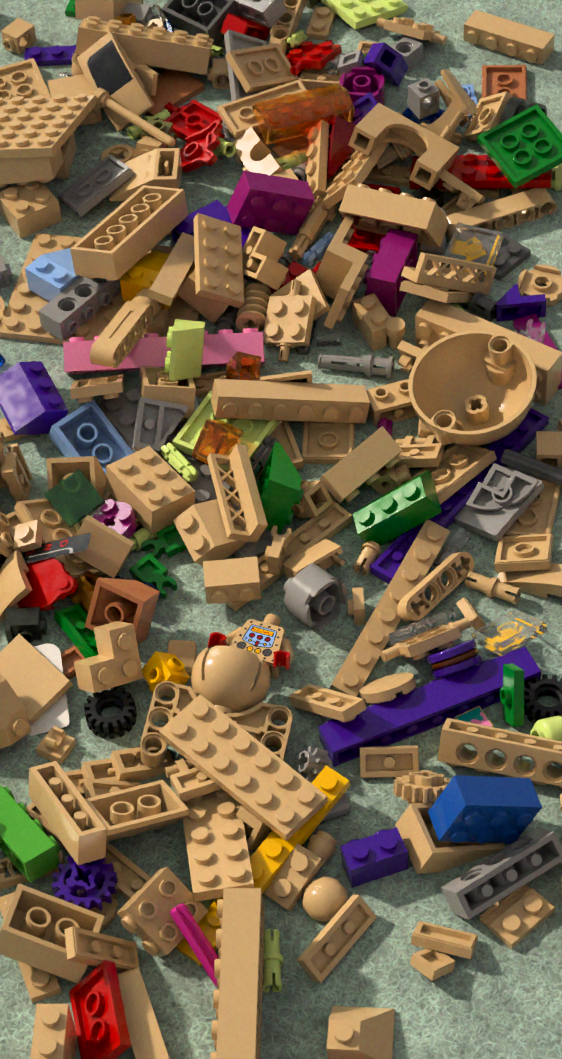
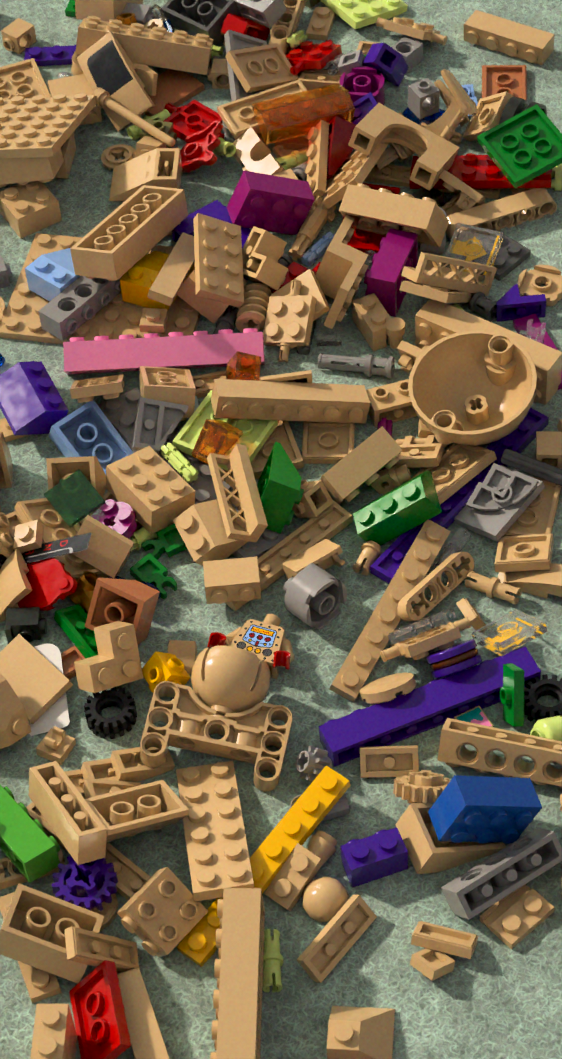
(16, 473): tan plate -> none
(95, 185): light grey tile -> none
(124, 330): tan piece -> none
(186, 352): yellowish green slope -> none
(189, 780): tan plate -> none
(195, 938): dark pink axle -> none
(243, 767): tan plate -> none
(253, 827): tan panel -> none
(261, 455): dark grey axle -> none
(276, 553): tan plate -> none
(327, 703): tan plate -> none
(356, 606): tan plate -> none

